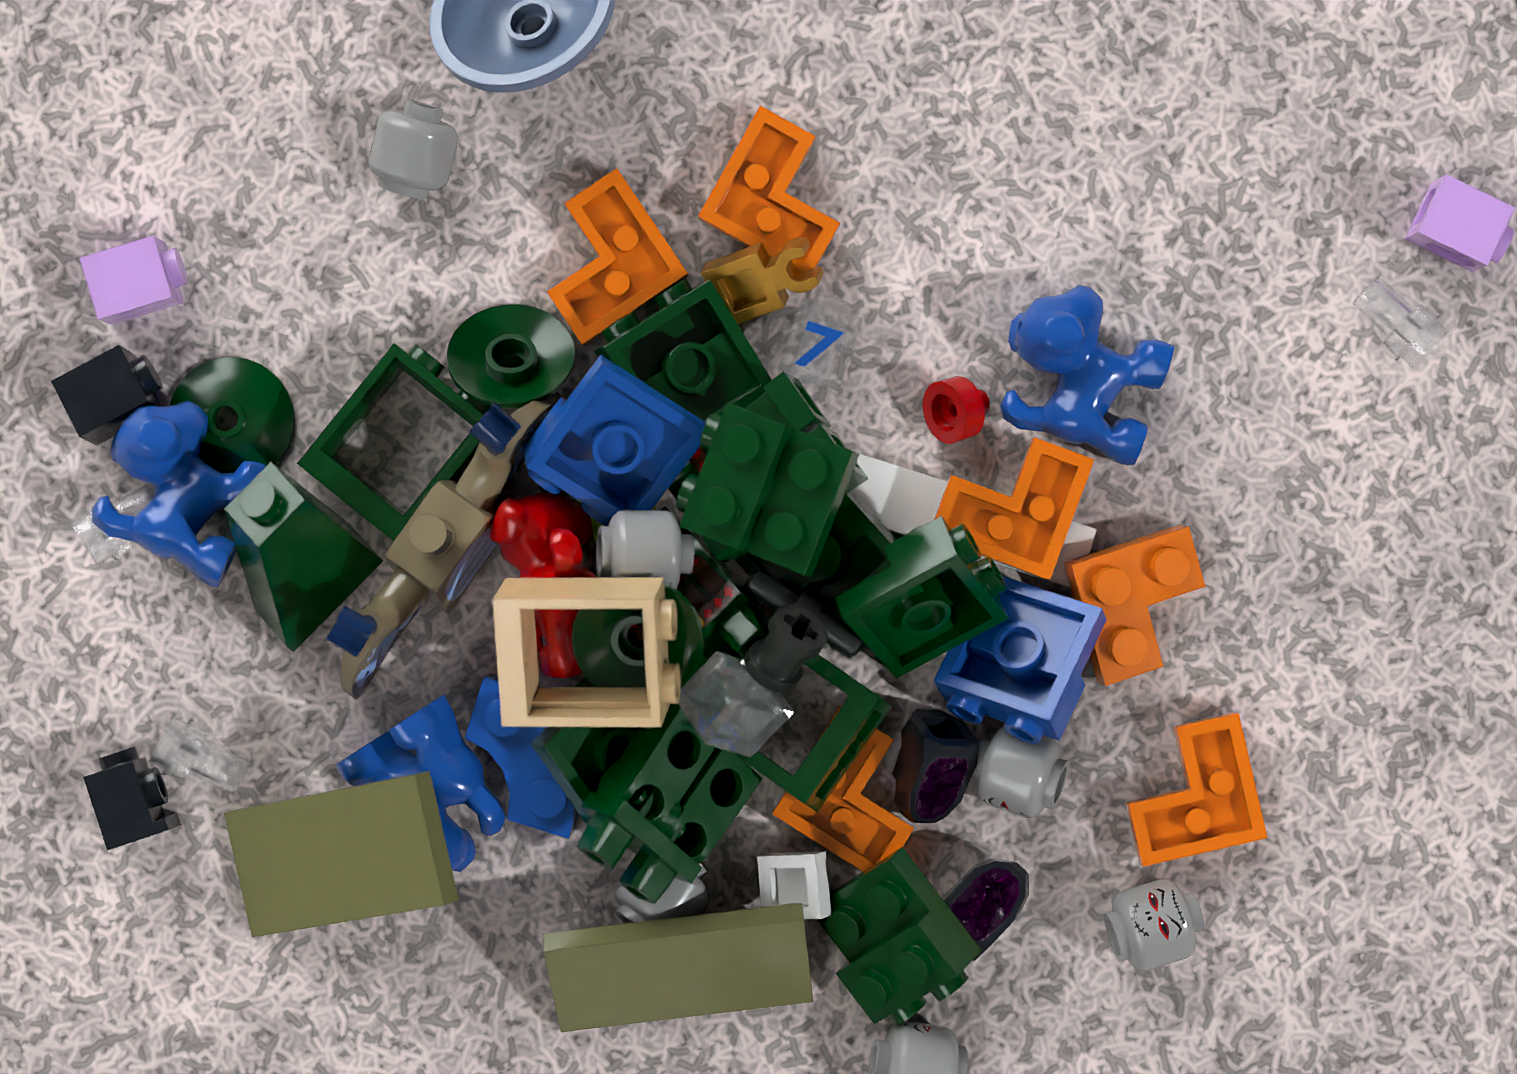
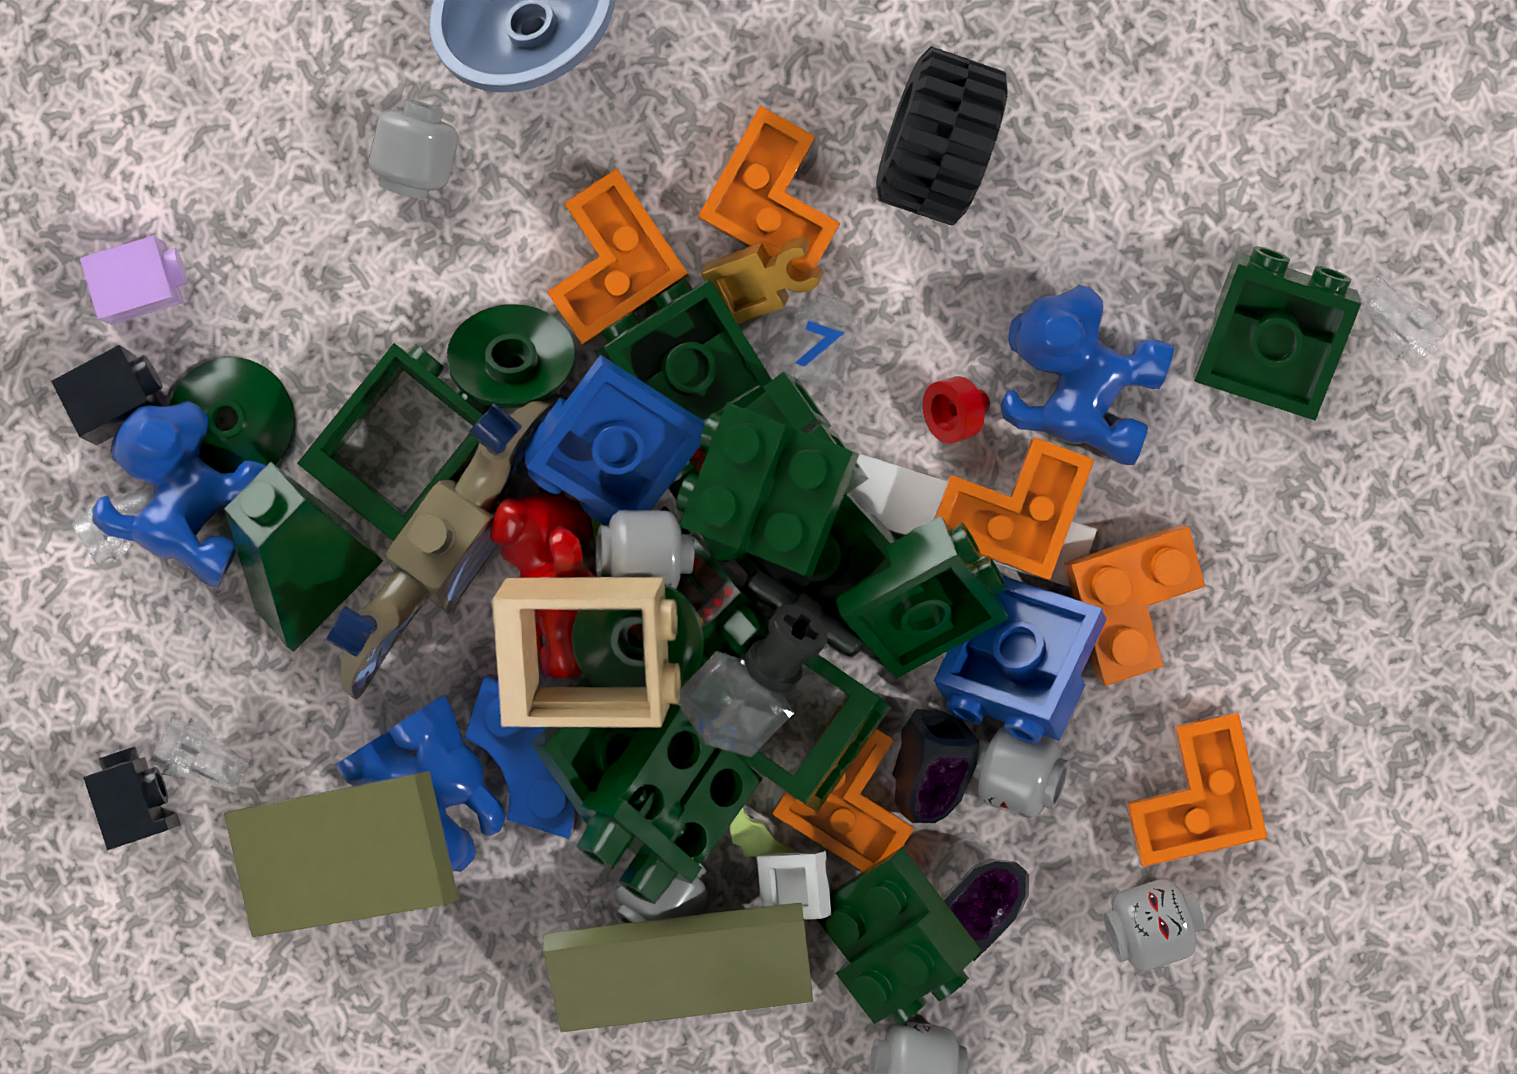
(755, 837): none -> yellowish green piece
(942, 136): none -> black tyre
(1278, 332): none -> dark green plate
(1462, 224): lavender brick -> none

